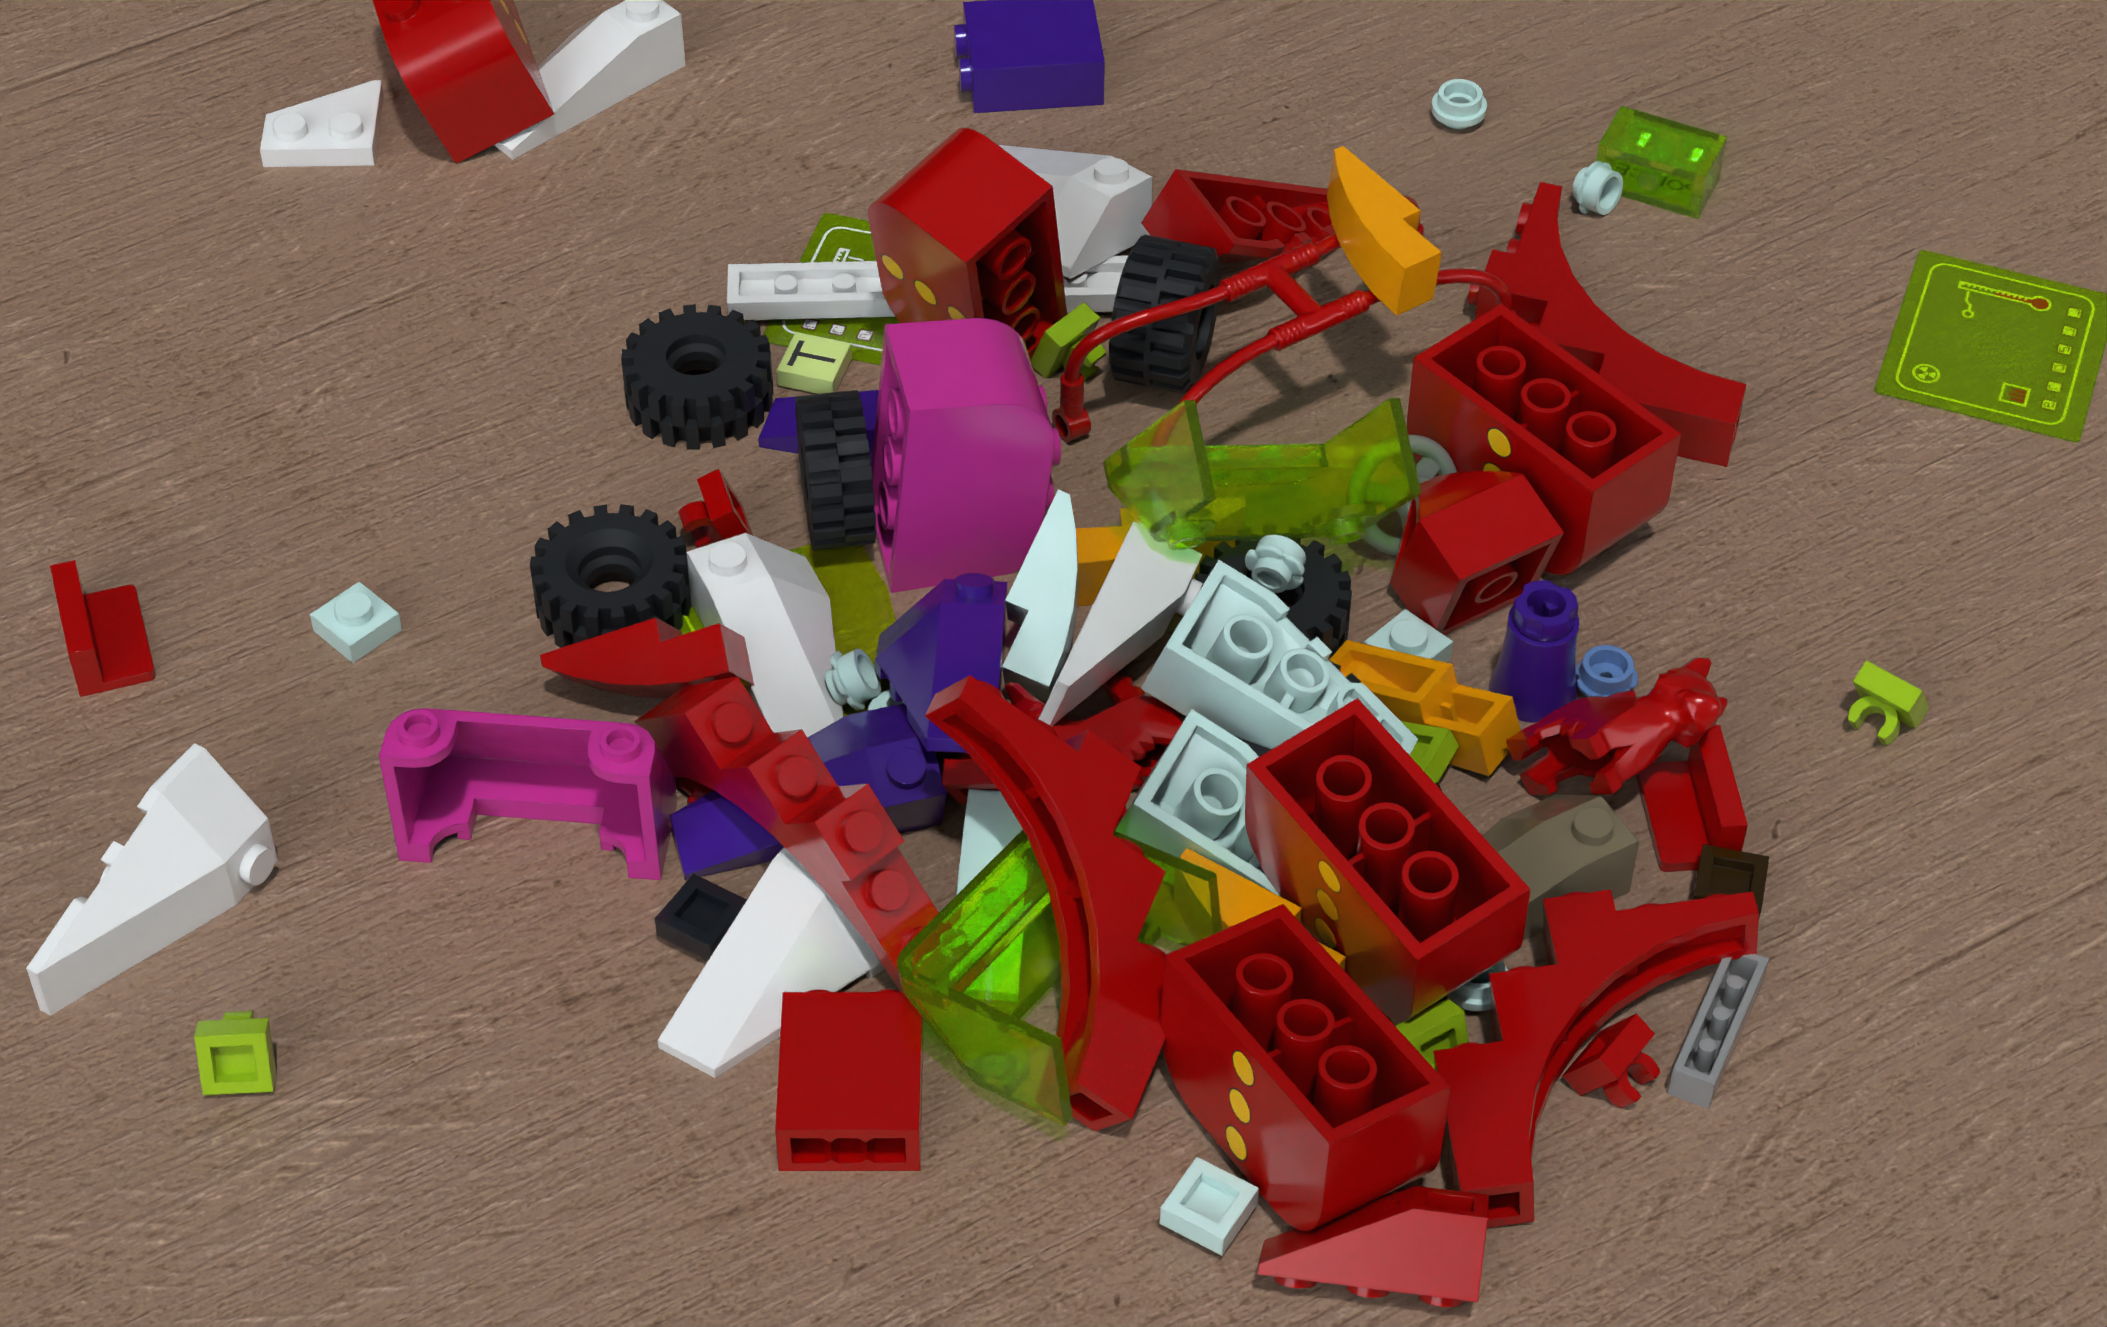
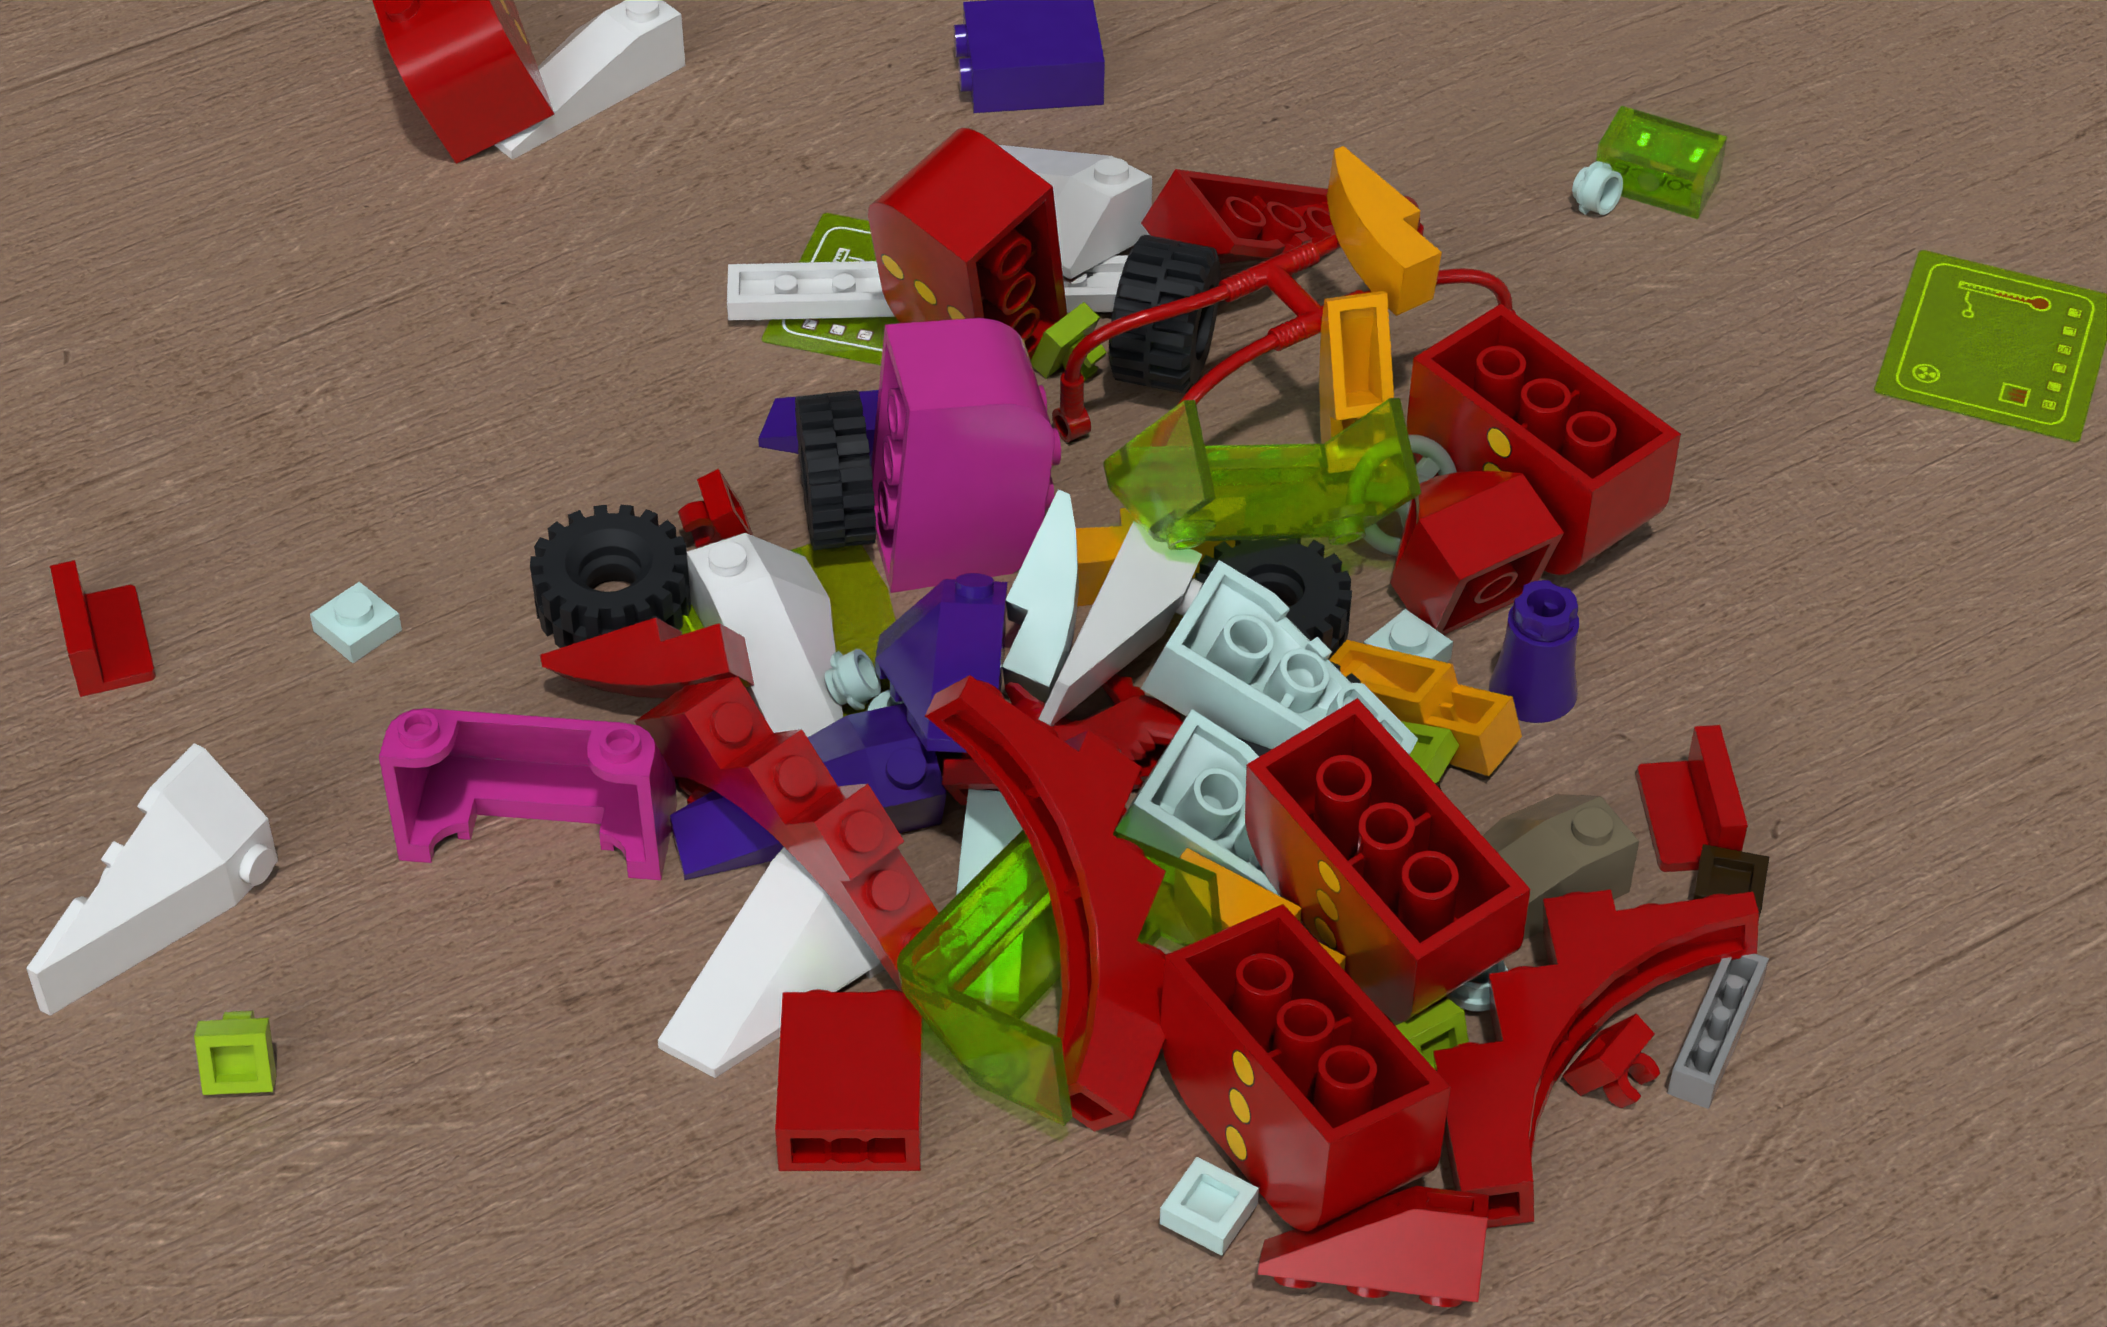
(326, 130): white wing -> none
(698, 916): black plate -> none
(704, 404): black tyre -> none
(814, 364): yellowish green tile -> none
(1276, 563): light aqua plate -> none
(1353, 360): none -> light orange slope
(1459, 104): light aqua plate -> none
(1553, 301): red arch -> none
(1606, 672): medium blue plate -> none
(1619, 732): red animal -> none
(1889, 696): lime tile -> none

